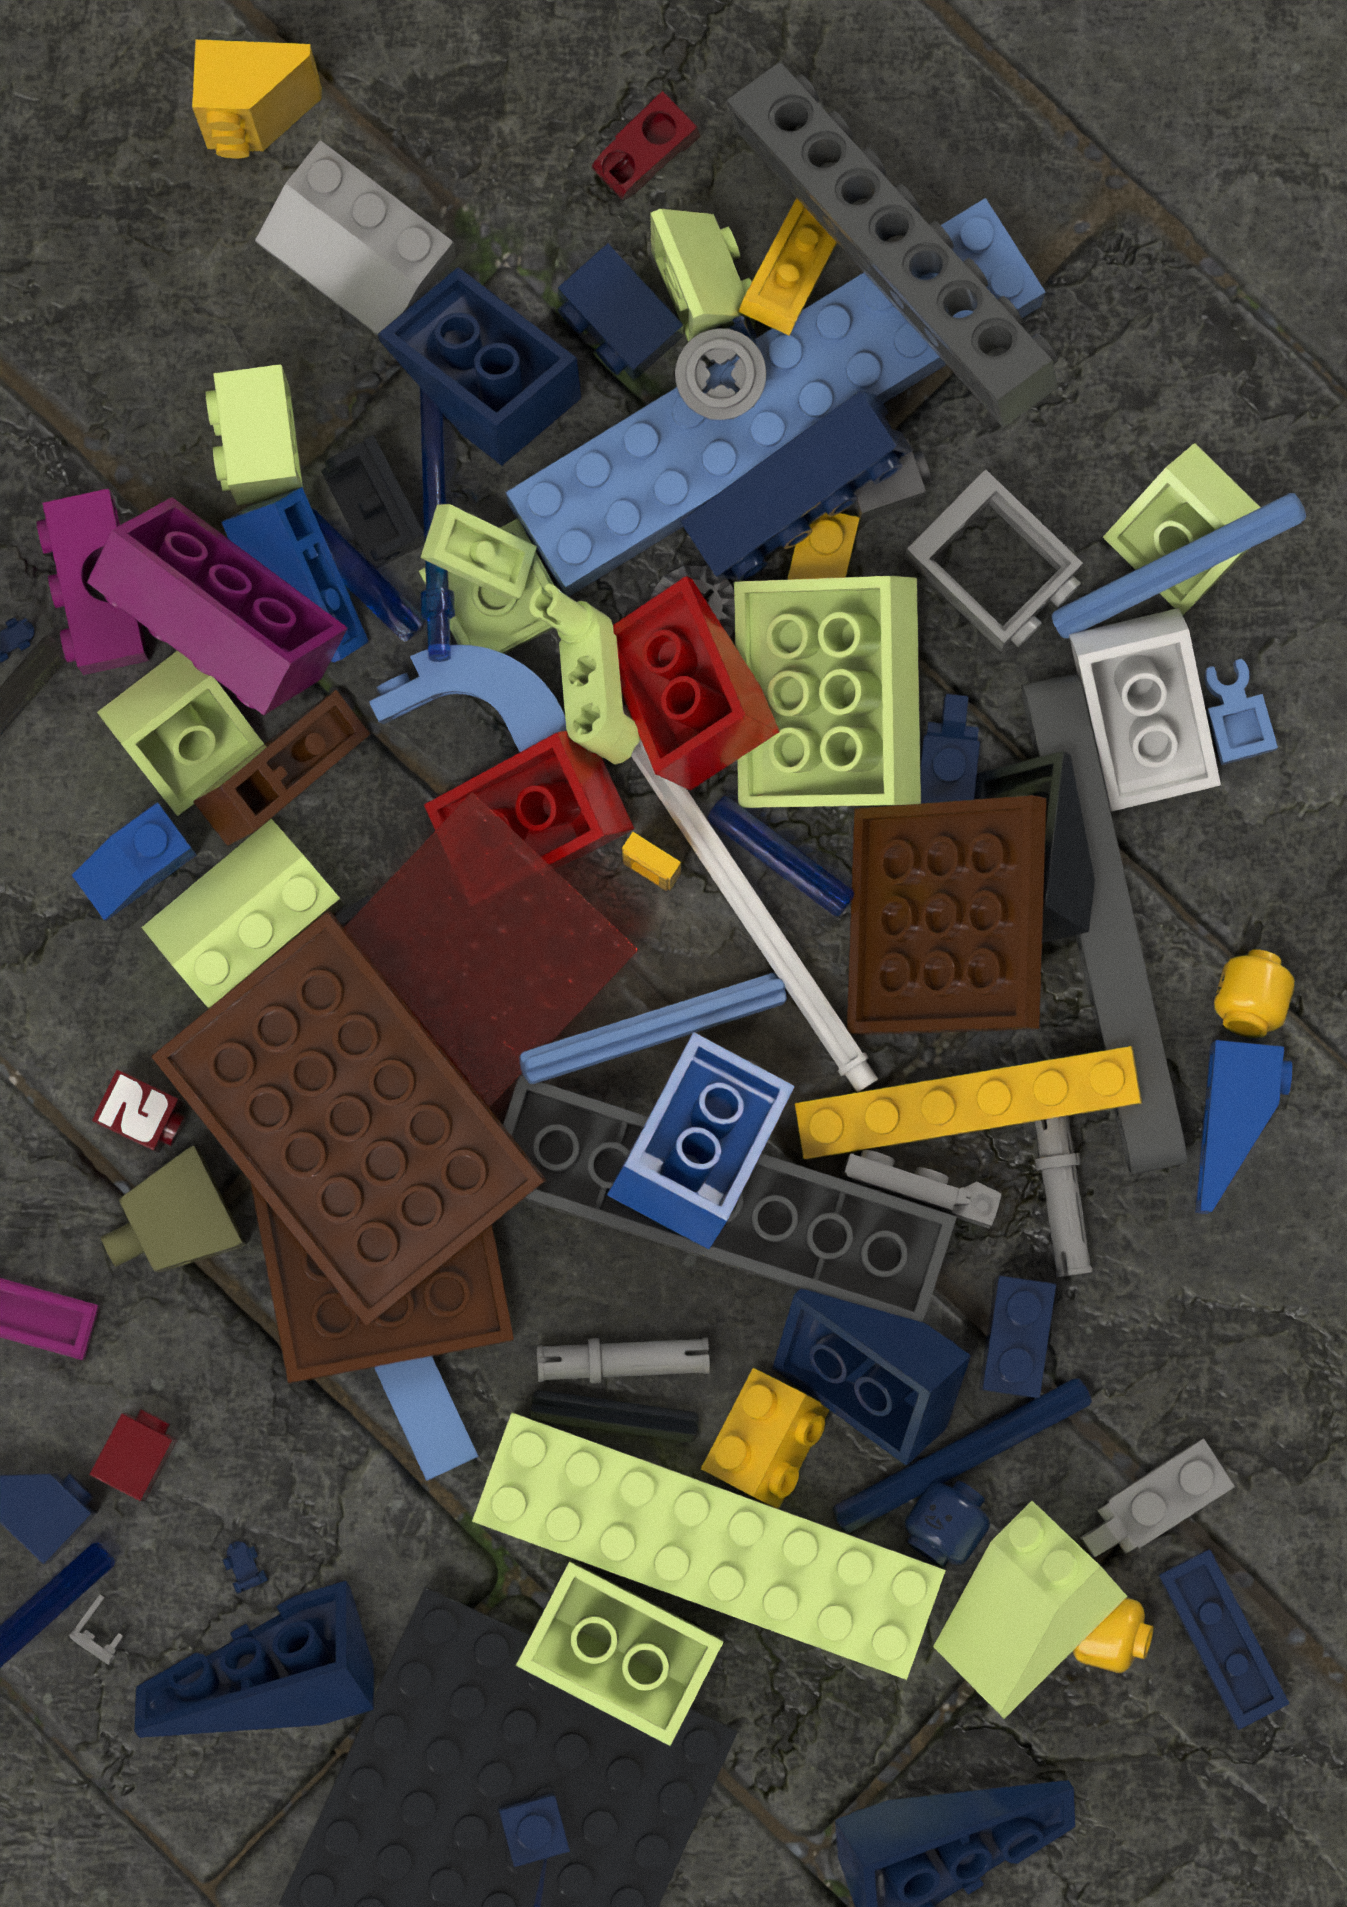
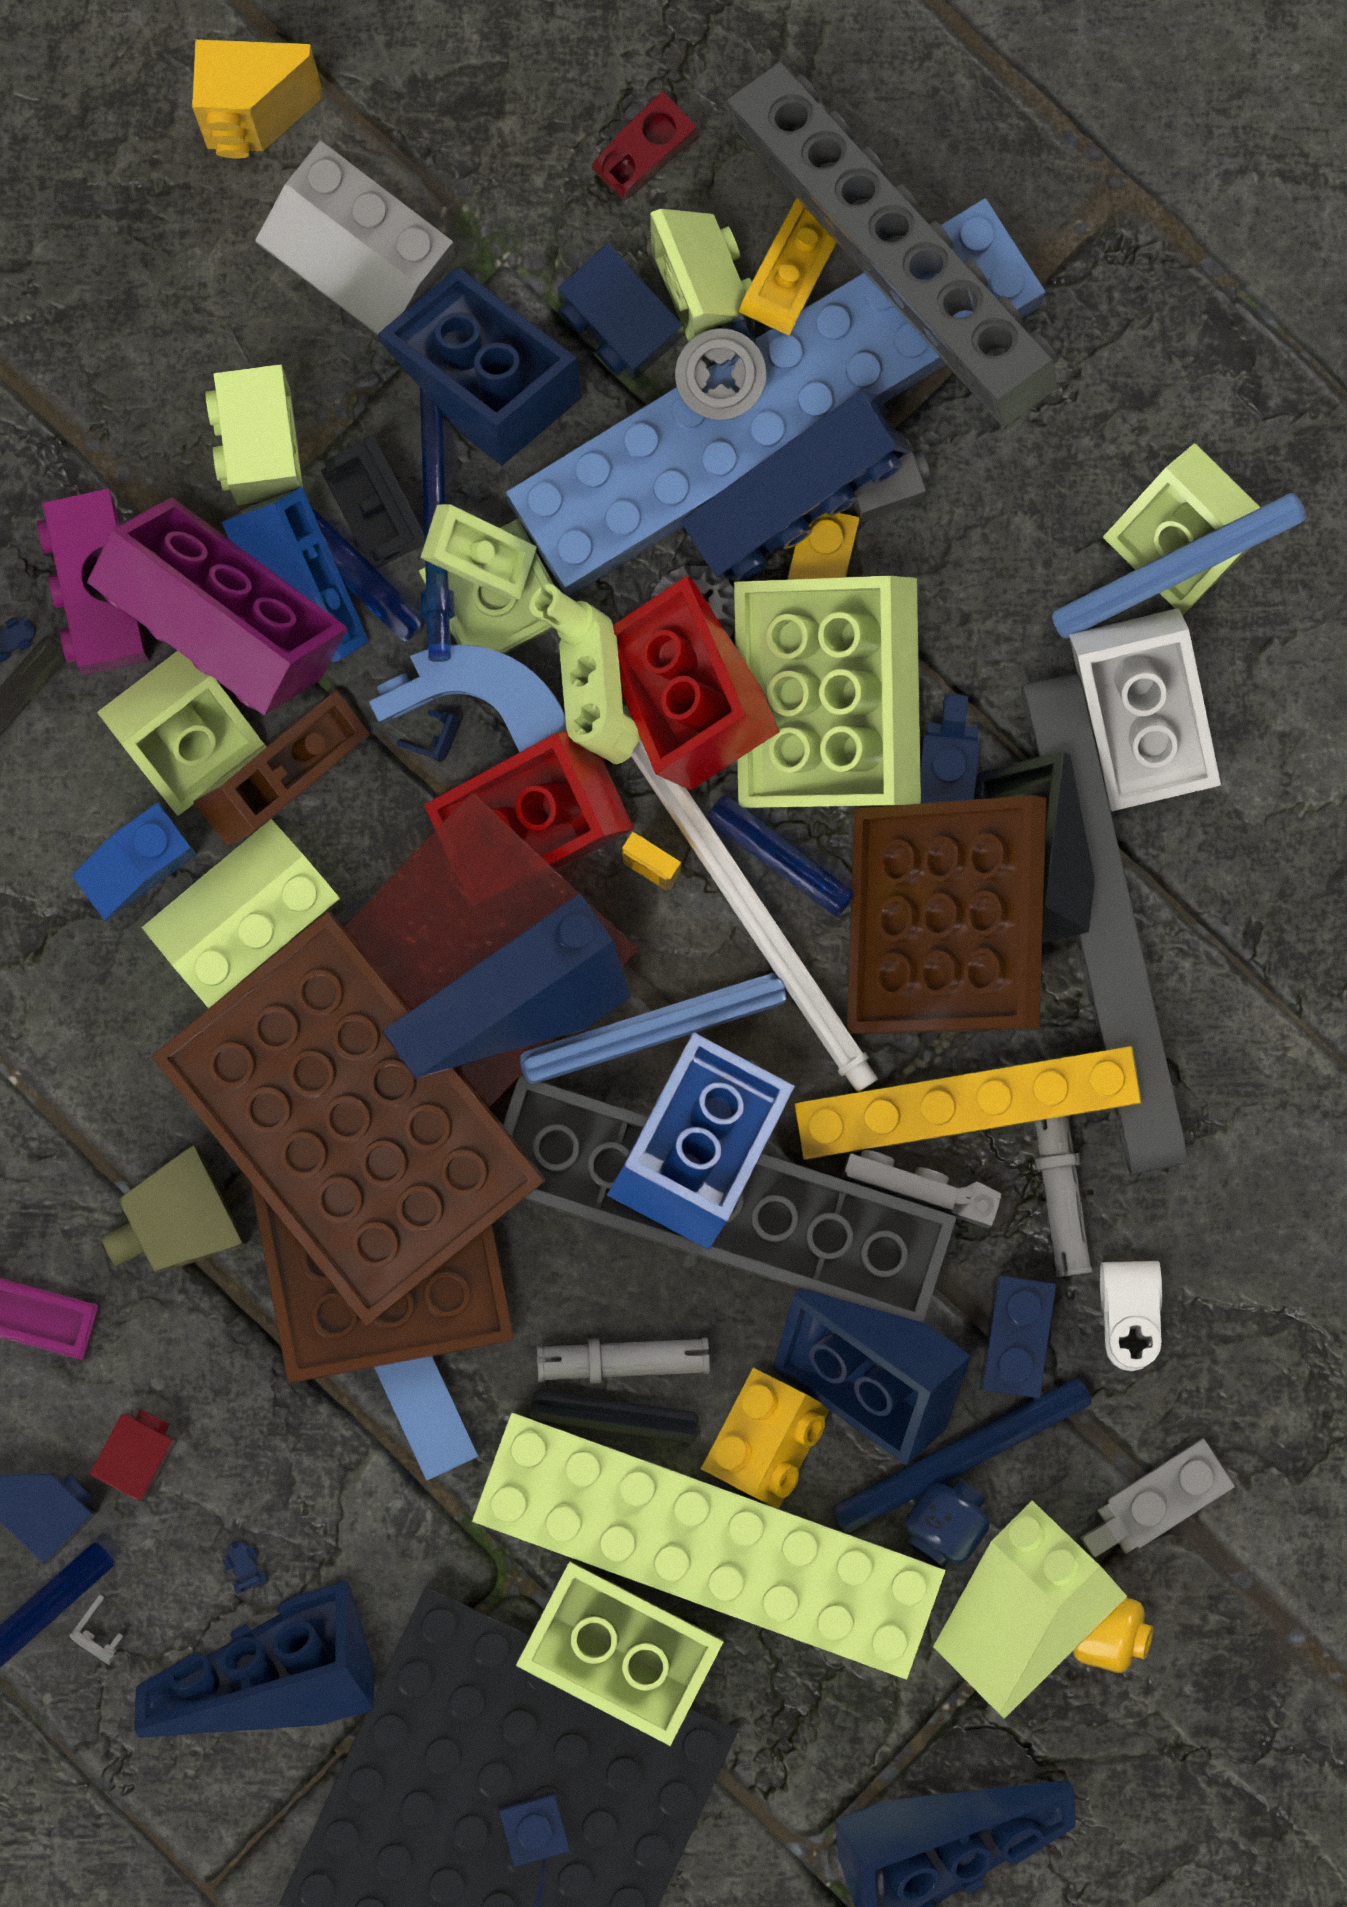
(140, 1112): brick -> none
(441, 743): none -> dark blue piece
(530, 990): none -> dark blue wedge
(968, 505): light grey window -> none
(1131, 1301): none -> white piece
(1223, 1639): dark blue plate -> none
(1239, 1101): blue slope -> none
(1240, 723): medium blue plate -> none
(1254, 994): yellow head -> none

